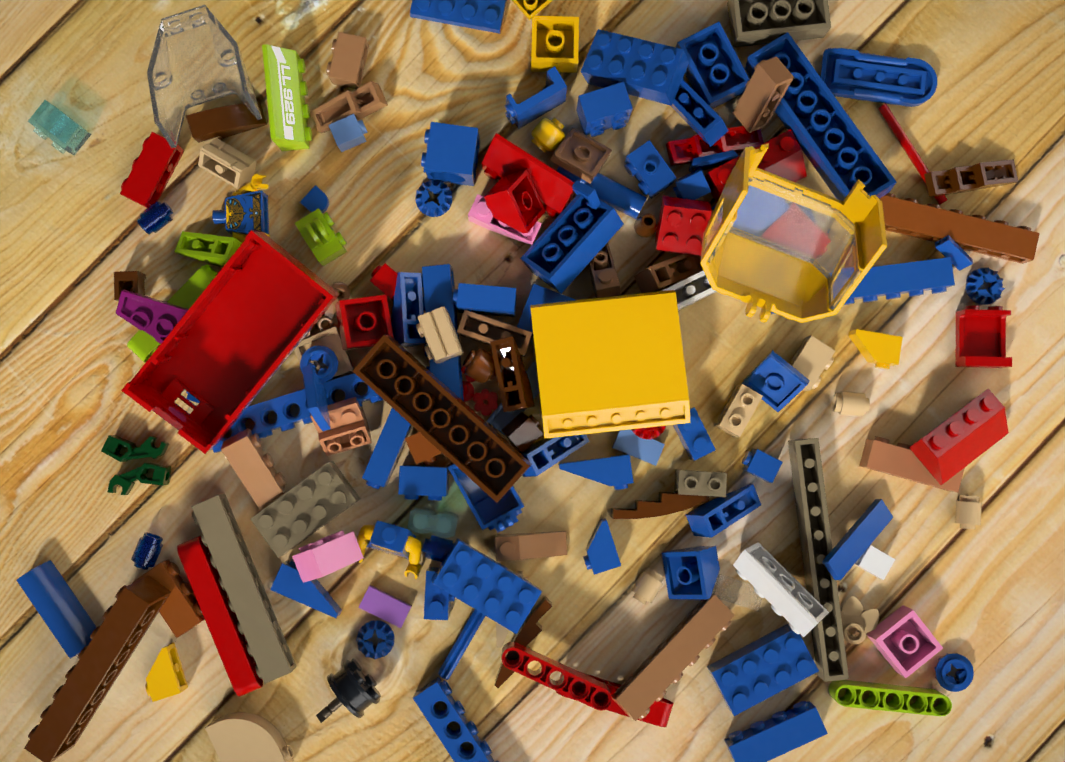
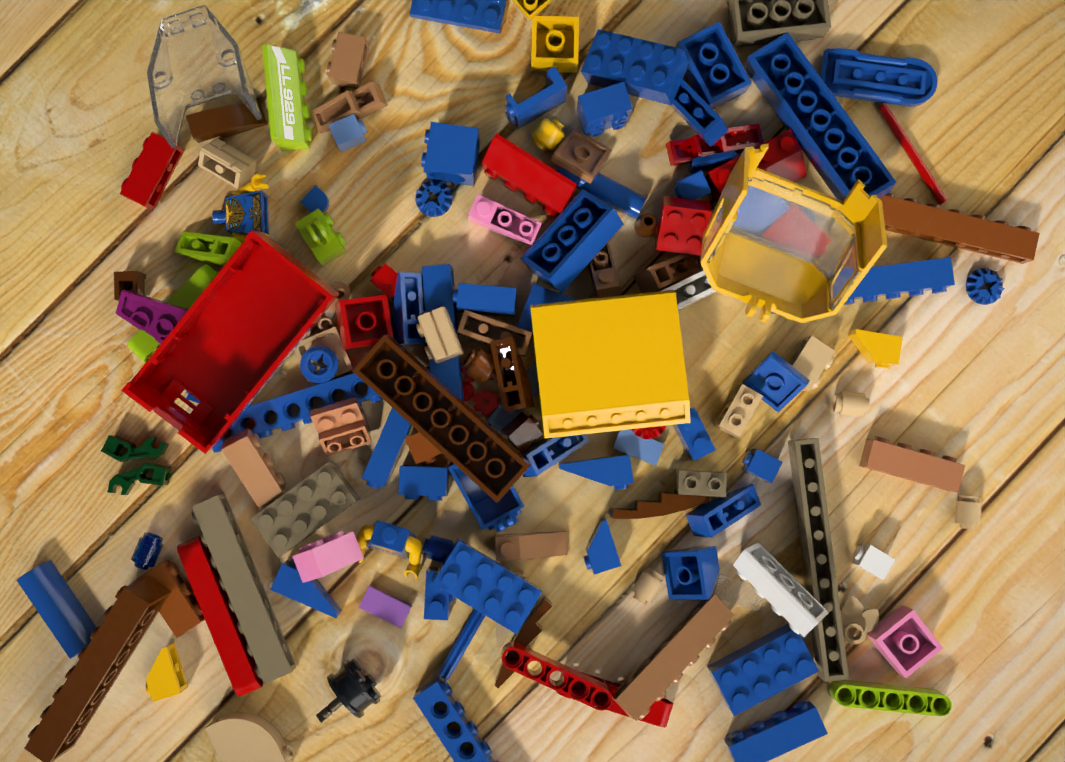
(60, 128): clear light blue brick -> none
(155, 217): clear blue brick -> none
(316, 398): blue tile -> none
(383, 631): blue gear -> none
(426, 520): clear light blue brick -> none
(515, 201): red slope -> none
(588, 192): blue tile -> none
(649, 169): blue brick -> none
(763, 94): medium nougat brick -> none
(857, 539): blue tile -> none
(950, 248): blue piece -> none
(962, 437): red slope -> none
(963, 676): blue gear -> none
(971, 178): reddish brown slope -> none
(981, 337): red panel -> none

